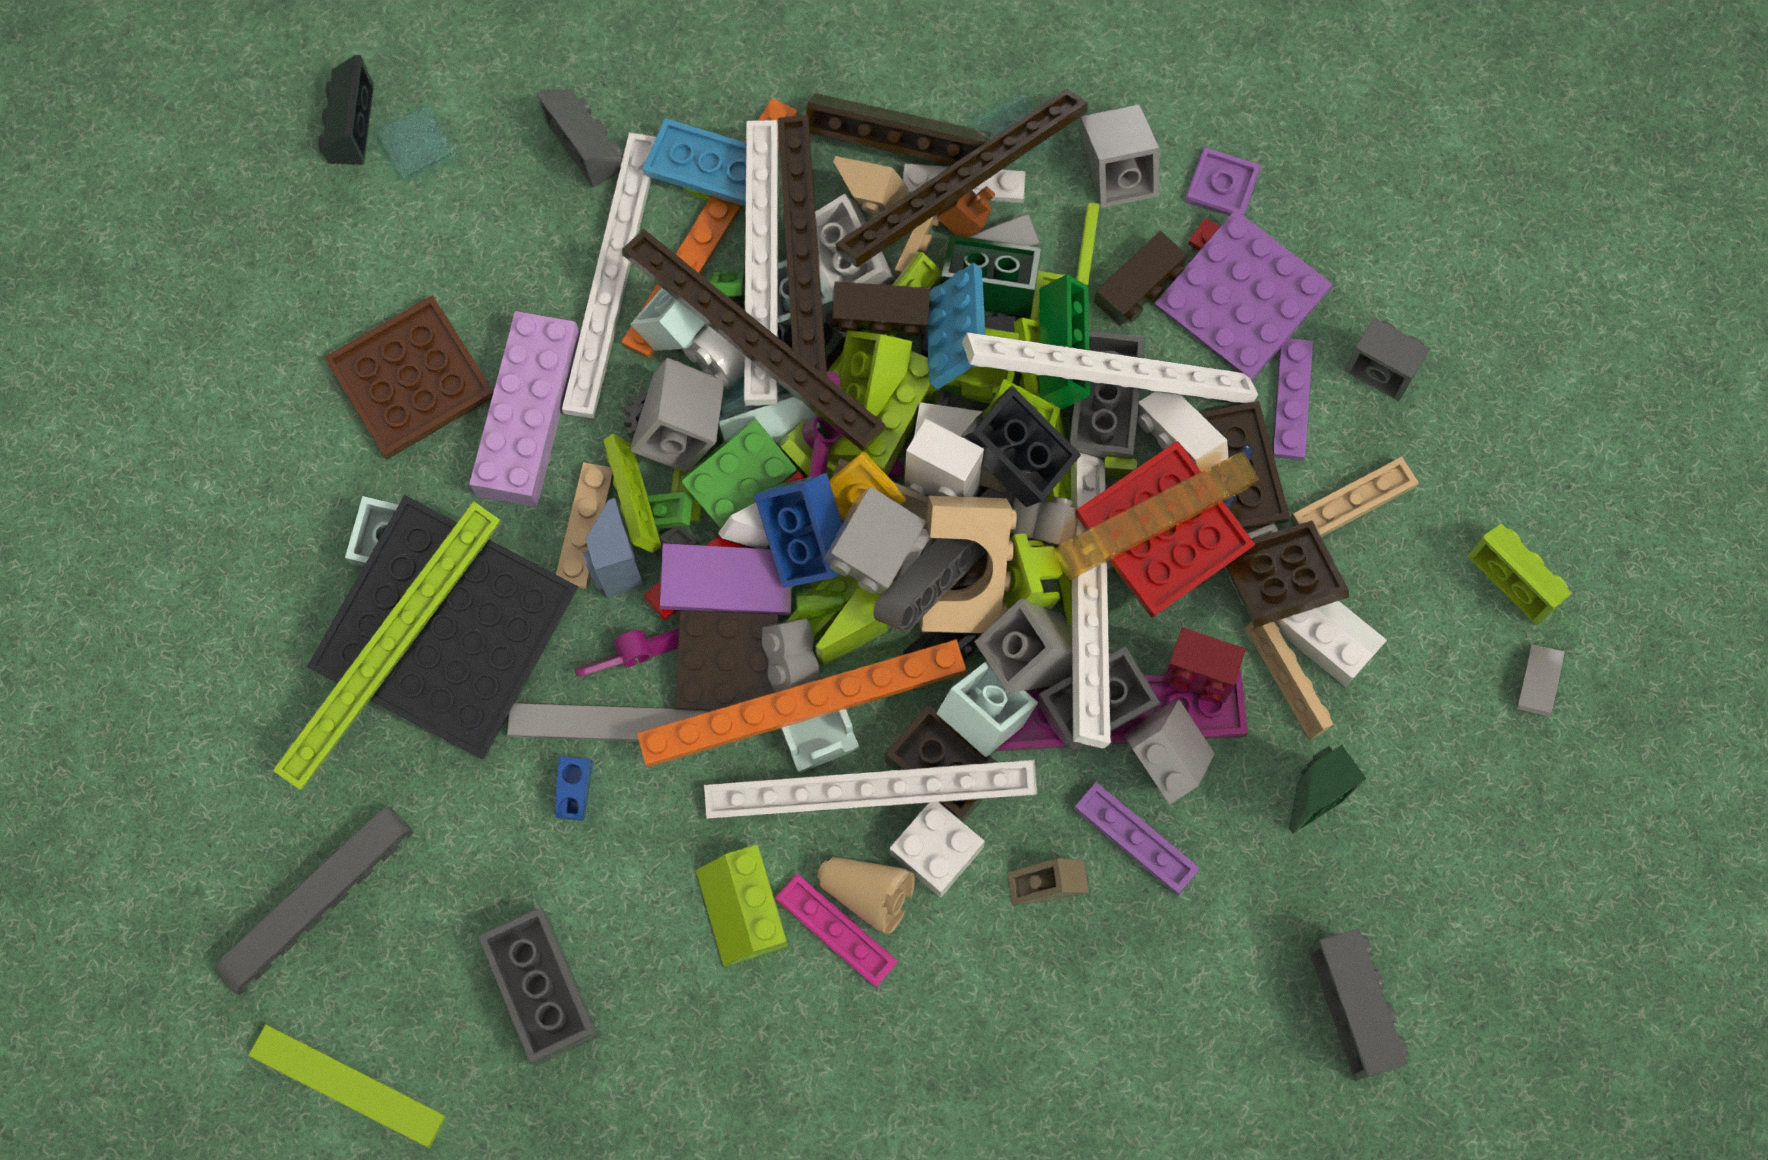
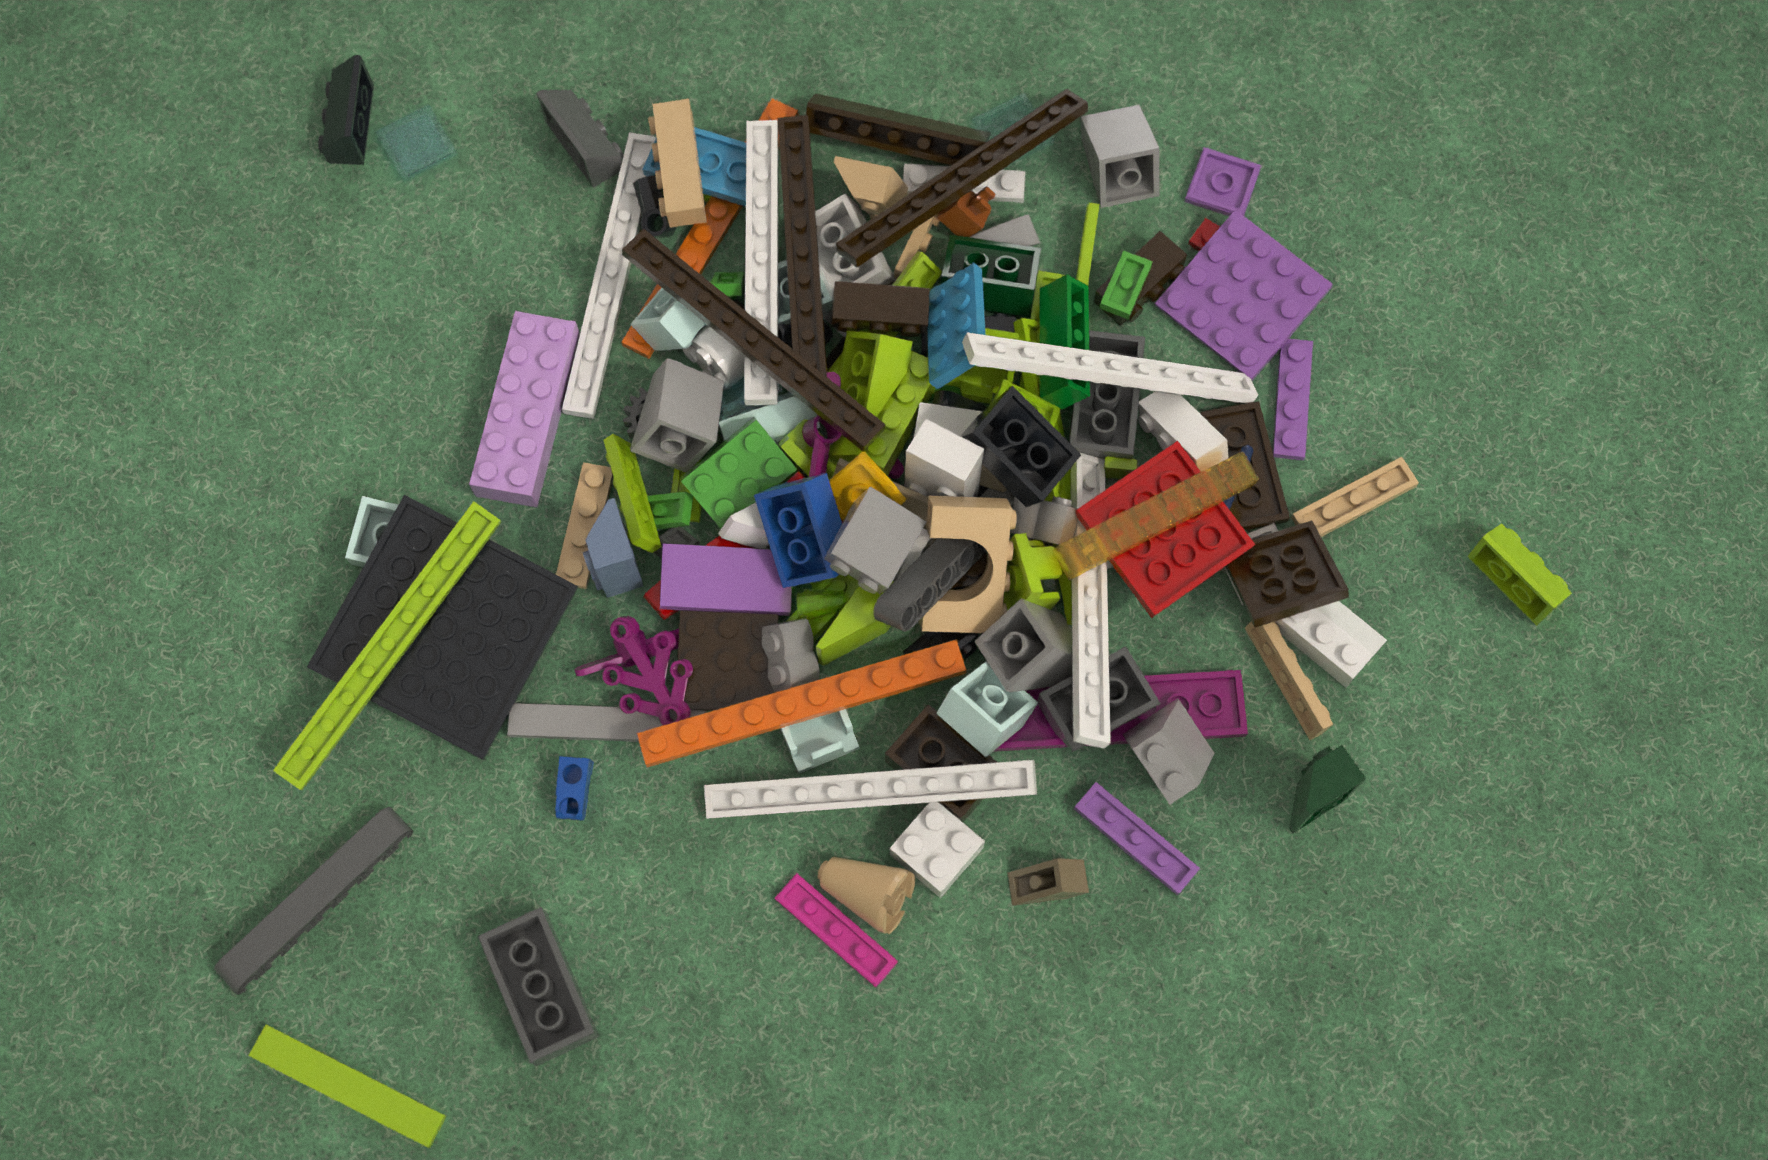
(409, 377): reddish brown plate -> none
(647, 196): none -> black piece
(652, 676): none -> magenta plant
(679, 163): none -> tan brick
(741, 906): lime slope -> none
(1126, 284): none -> bright green plate
(1203, 666): dark red brick -> none
(1358, 1004): dark grey brick -> none
(1386, 358): dark grey brick -> none
(1541, 680): light grey slope -> none

